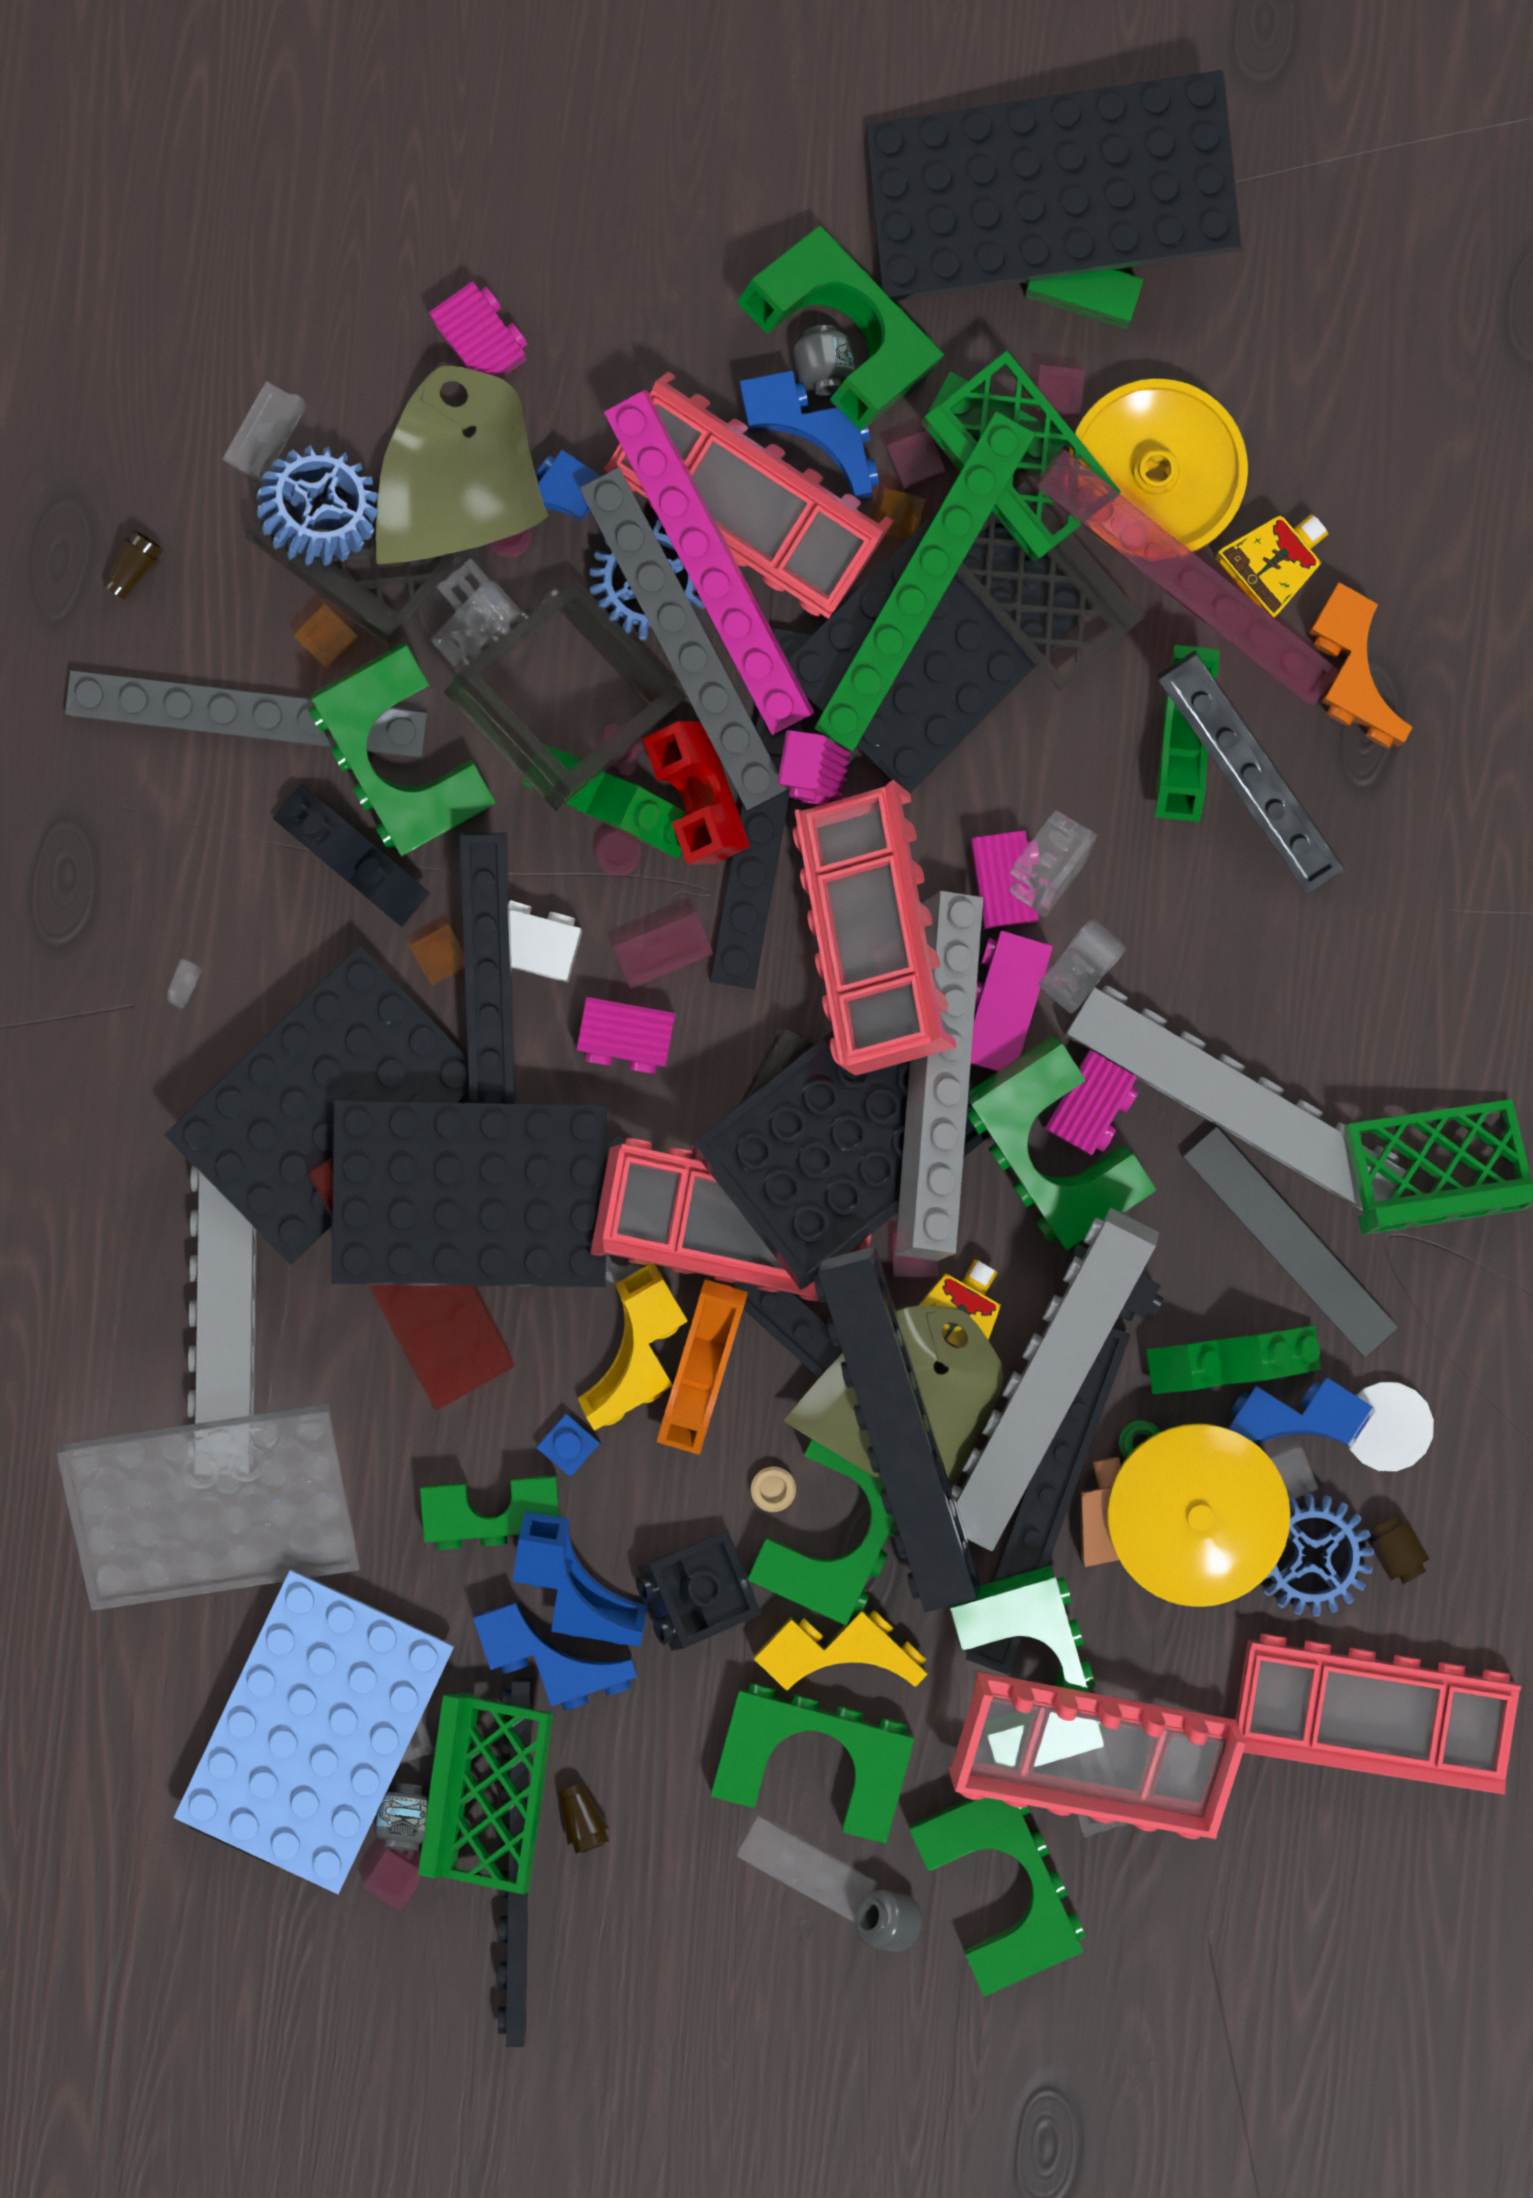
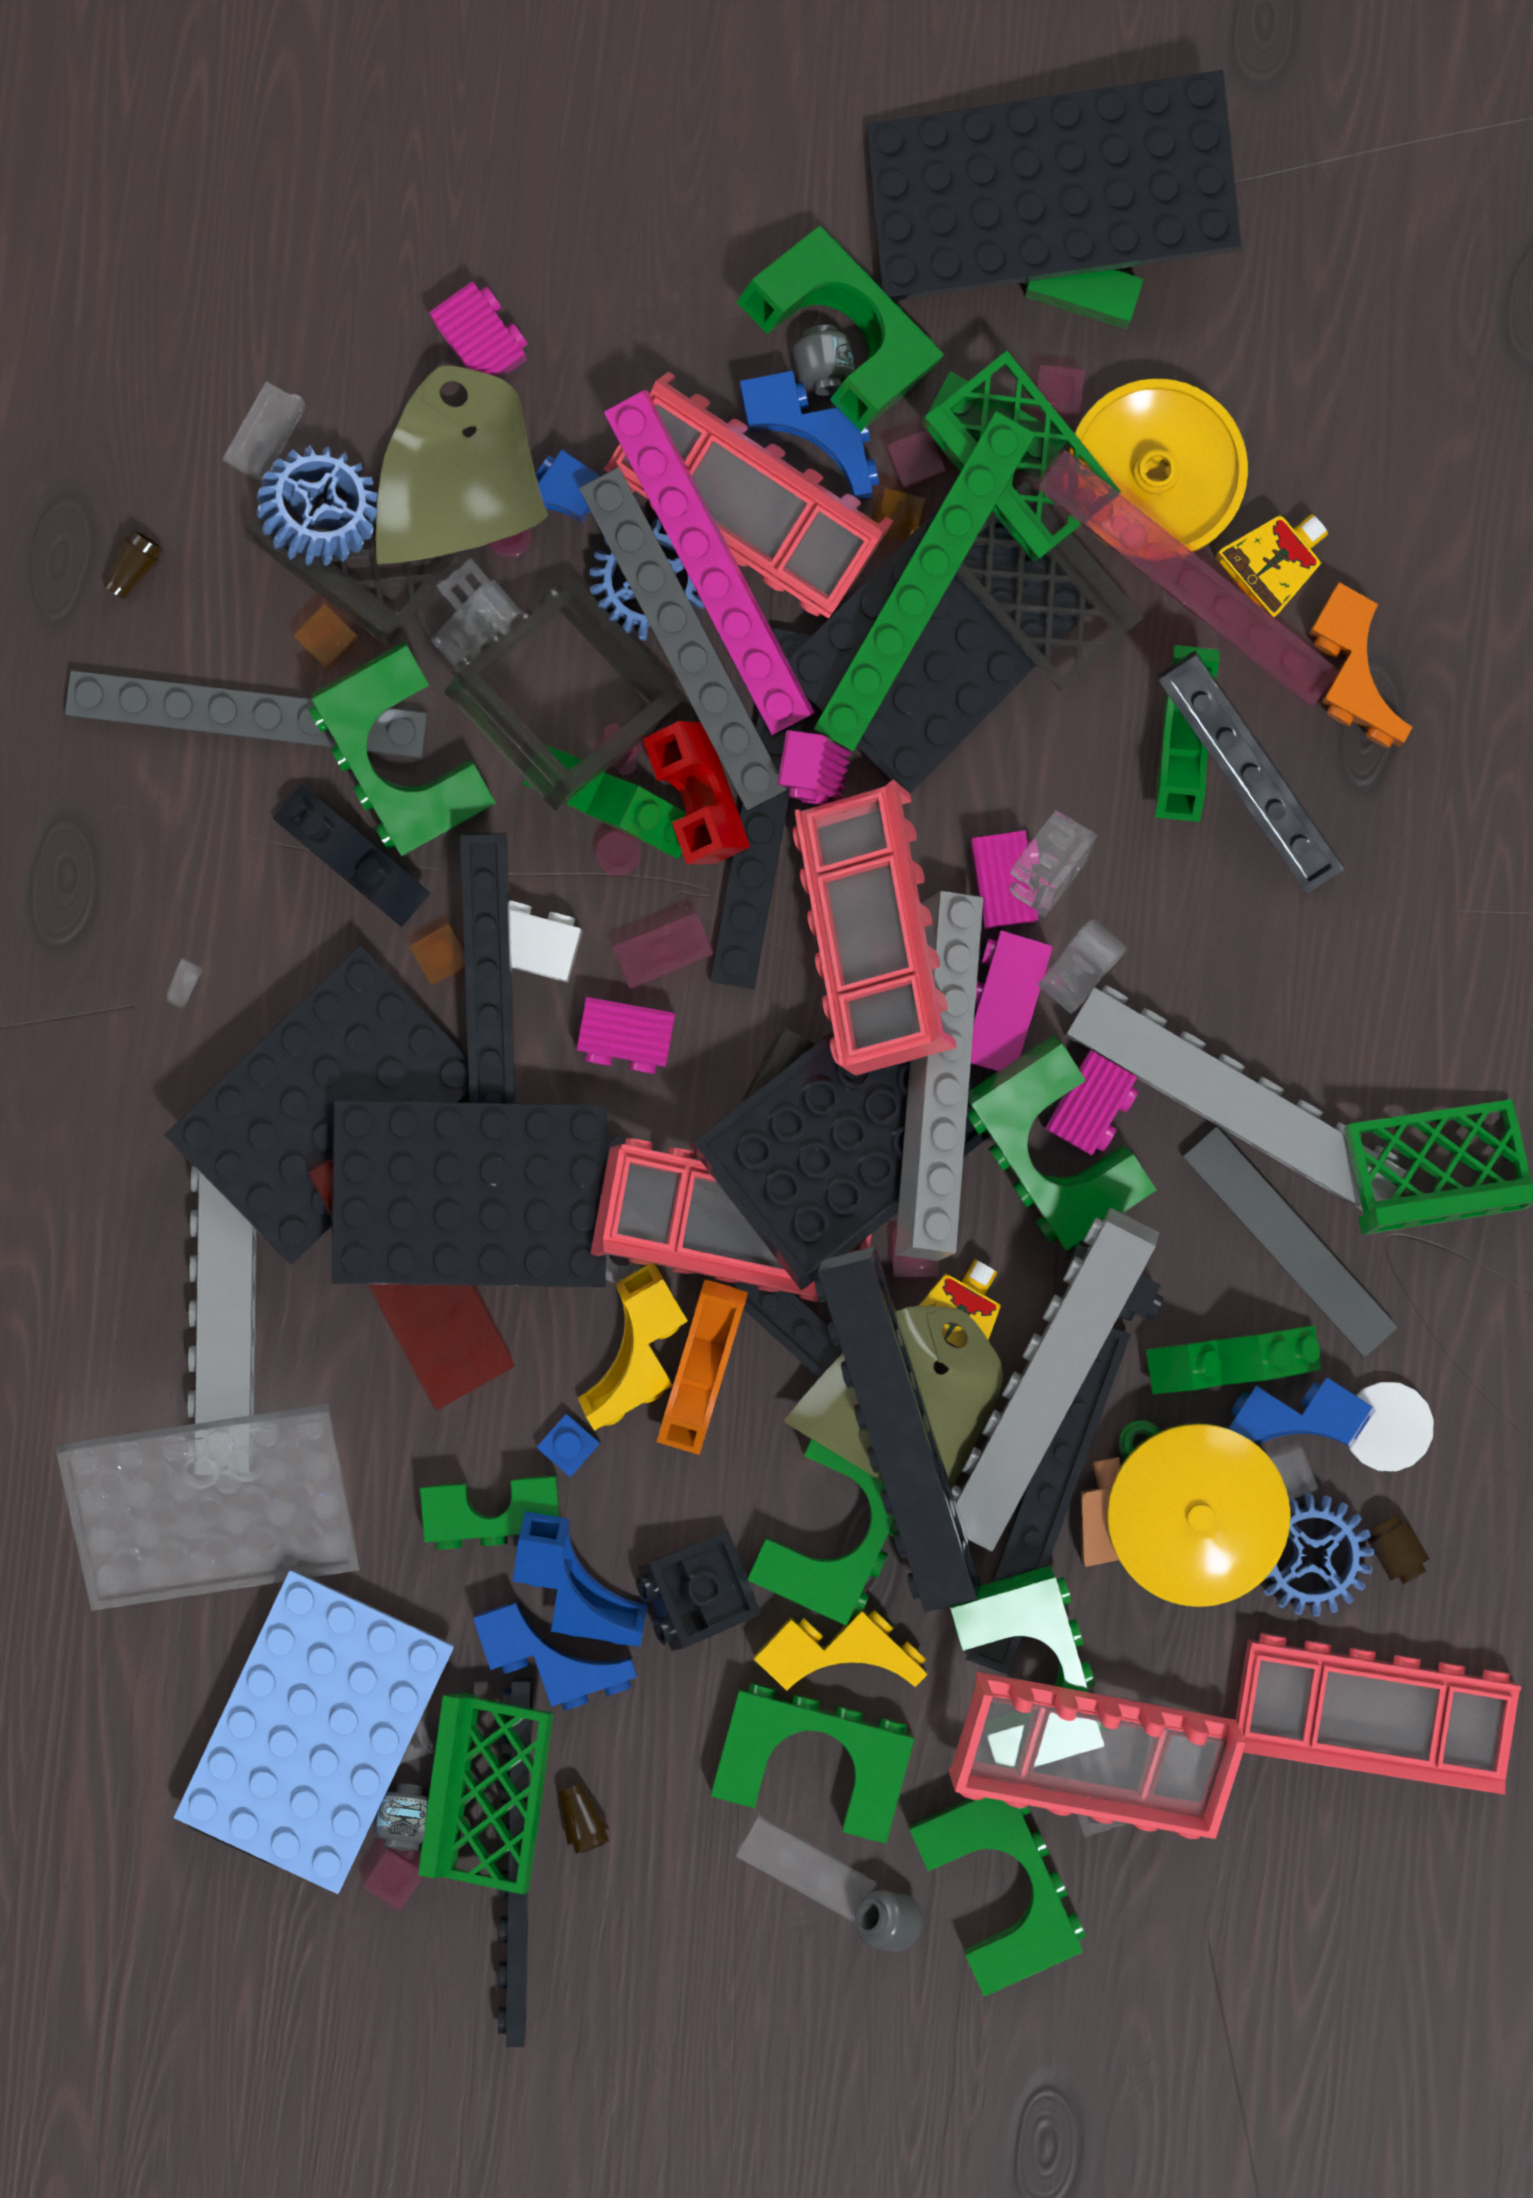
(773, 1489): tan tile -> none

